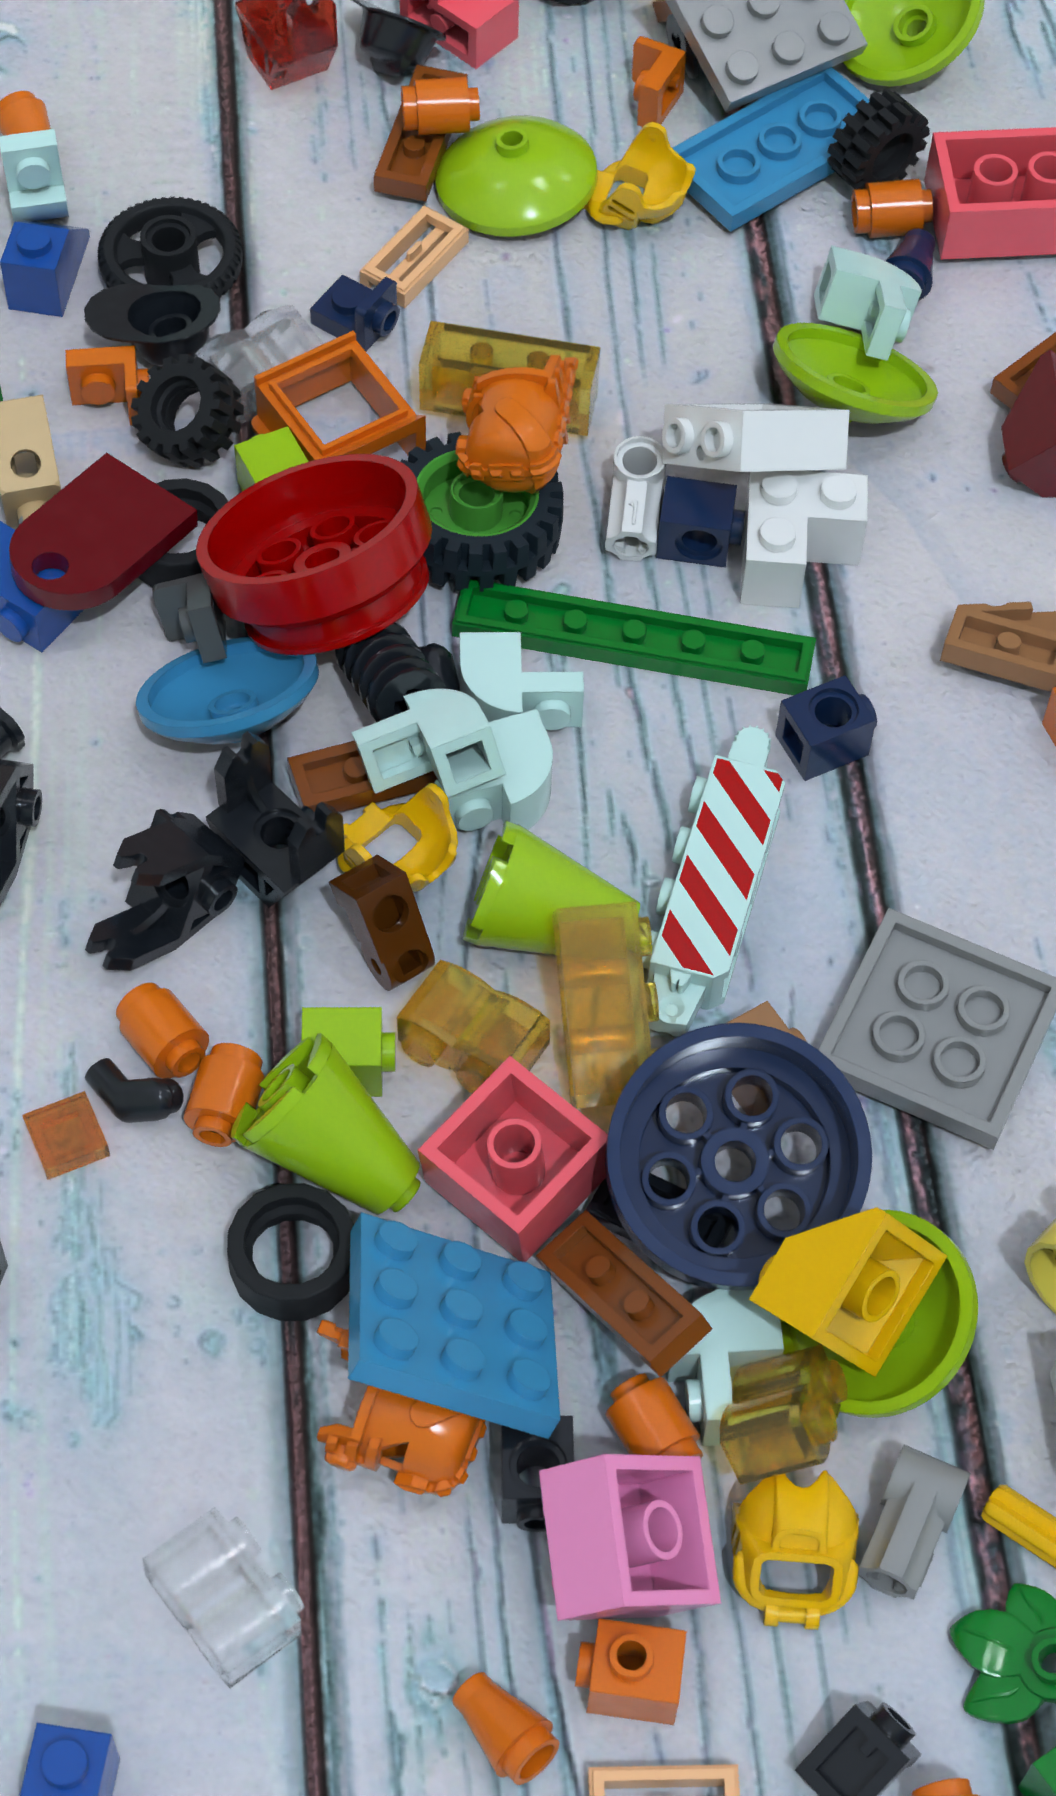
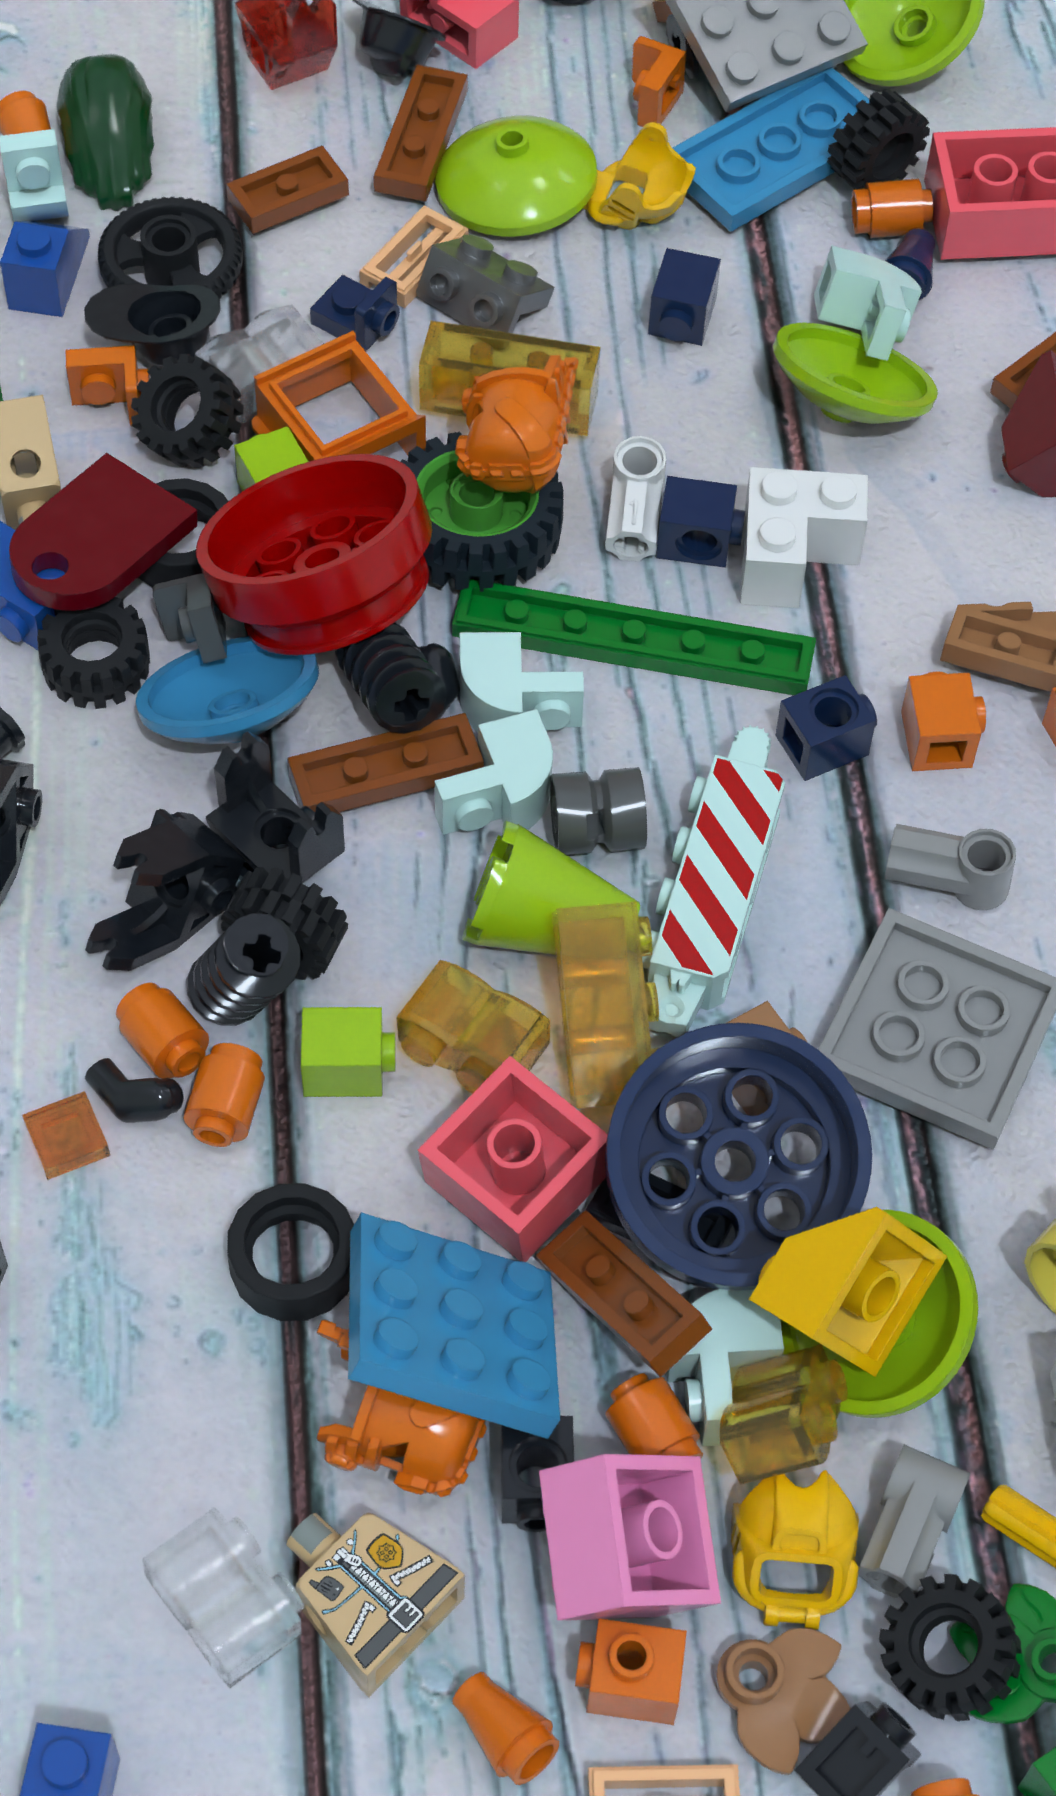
(101, 678): none -> black tyre
(107, 128): none -> dark green hair
(244, 970): none -> black piece
(287, 189): none -> dark orange plate
(309, 915): none -> black tyre
(329, 1130): lime cone -> none
(372, 1593): none -> torso
(385, 920): reddish brown leg -> none
(425, 818): yellow helmet -> none
(438, 734): light aqua brick -> none
(439, 106): orange brick -> none
(480, 285): none -> flat silver bracket
(620, 807): none -> dark grey wheel
(684, 296): none -> dark blue brick
(755, 437): white window -> none
(795, 1701): none -> medium nougat plate
(942, 721): none -> orange brick
(952, 862): none -> light grey piece
(977, 1683): none -> black tyre

